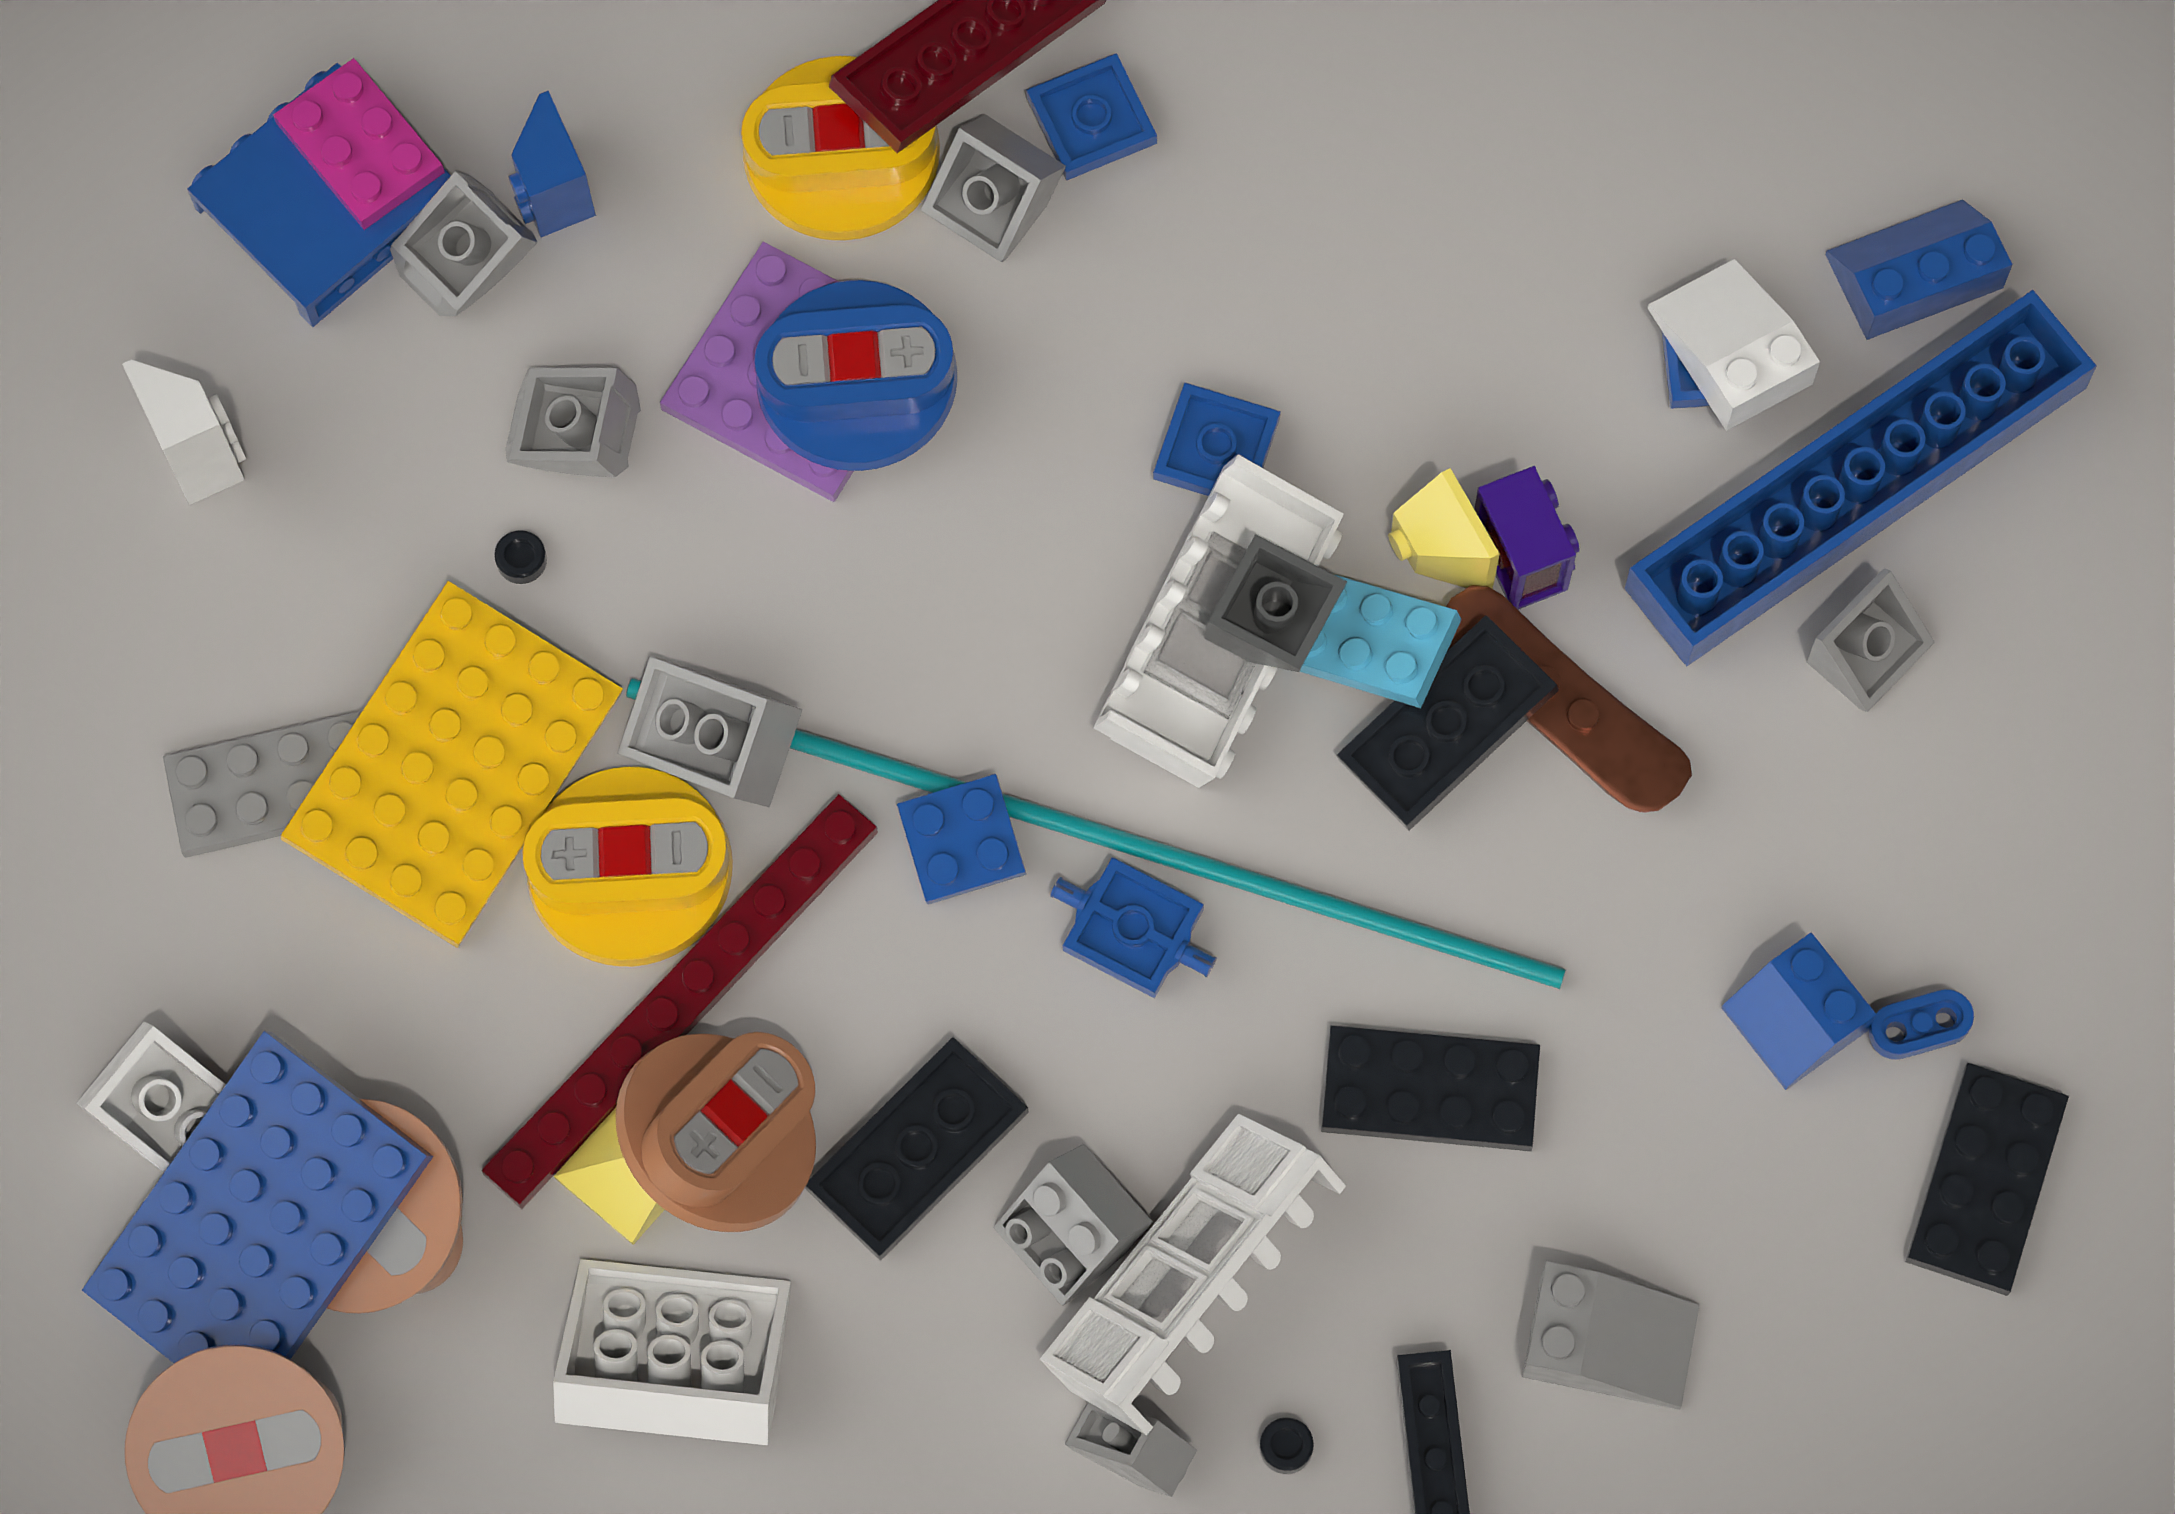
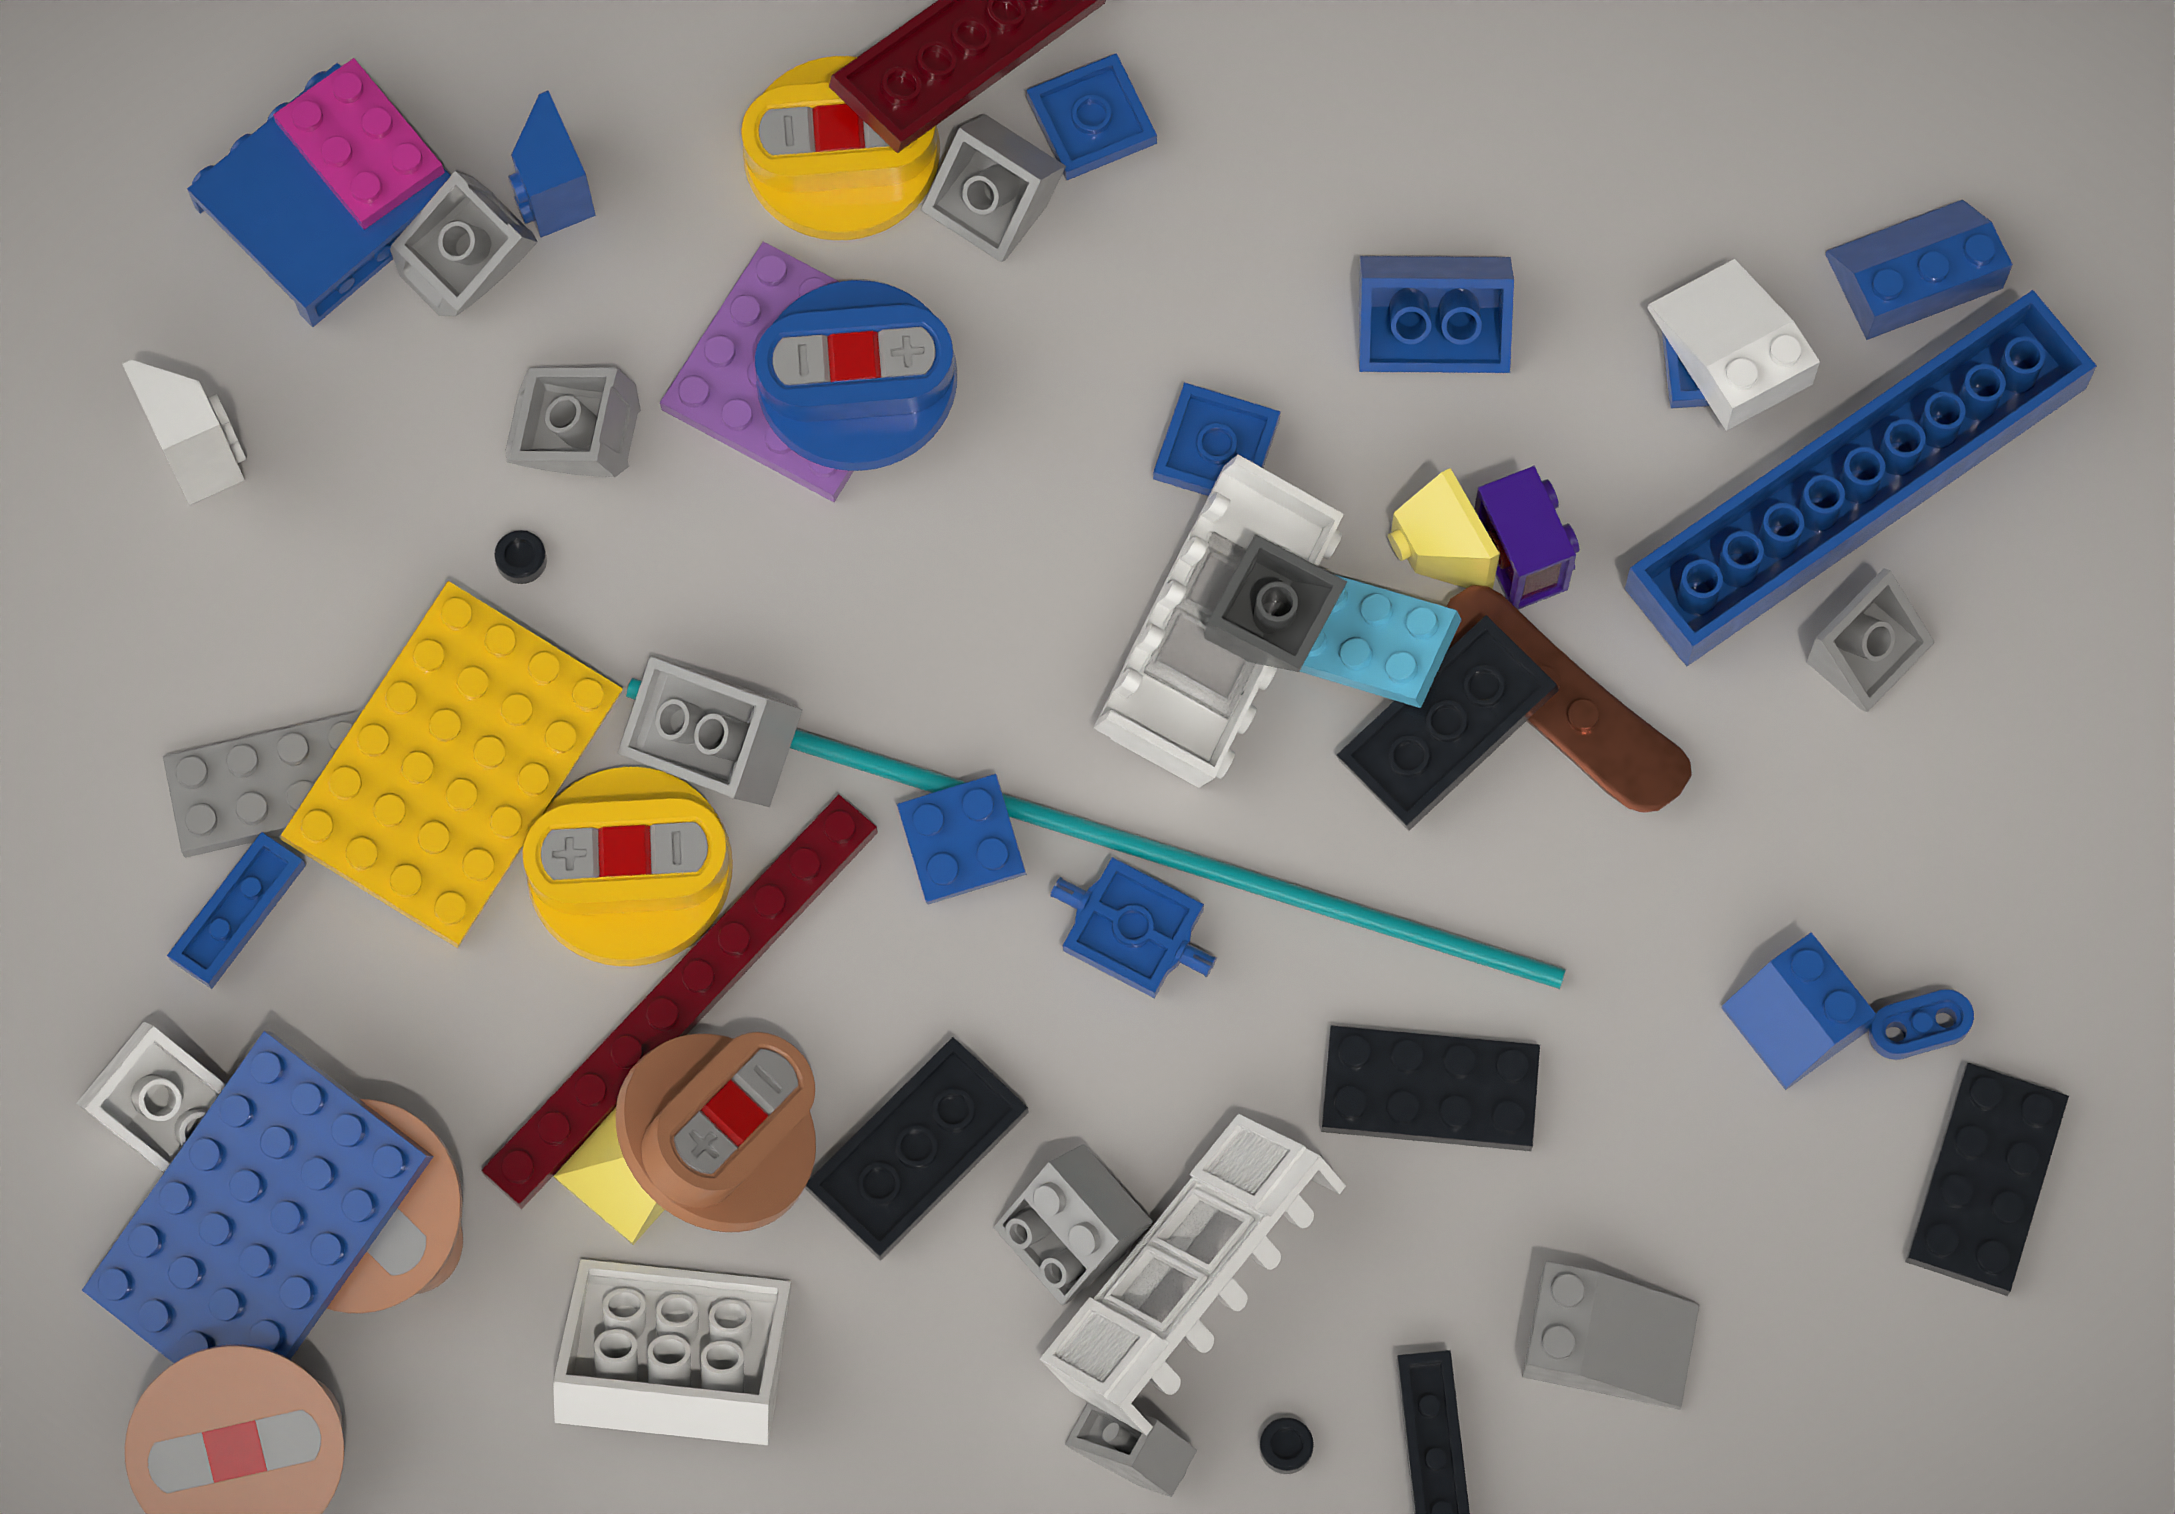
(236, 910): none -> blue plate
(1435, 314): none -> blue slope

